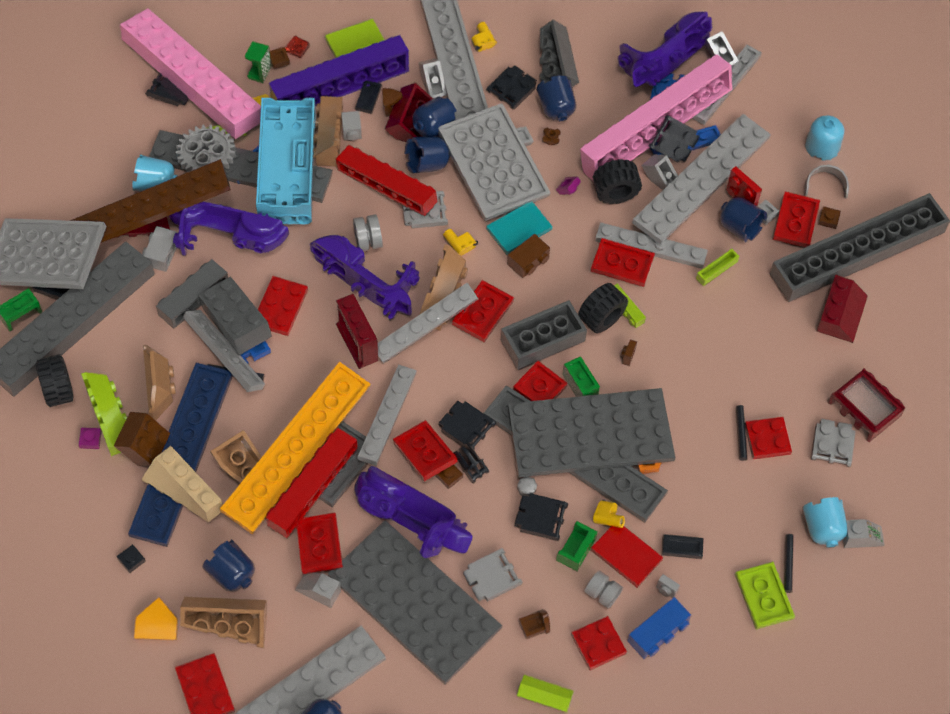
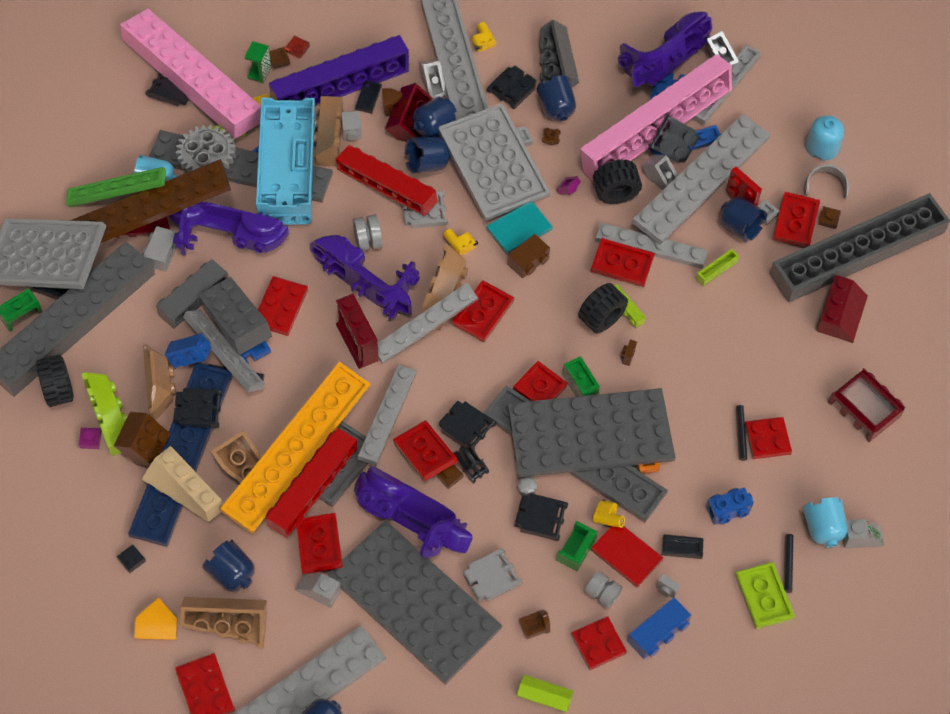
(116, 187): none -> bright green tile
(188, 350): none -> blue brick
(197, 408): none -> black plate
(354, 38): lime tile -> none
(543, 334): dark grey brick -> none
(729, 505): none -> blue brick
(834, 442): light grey plate -> none

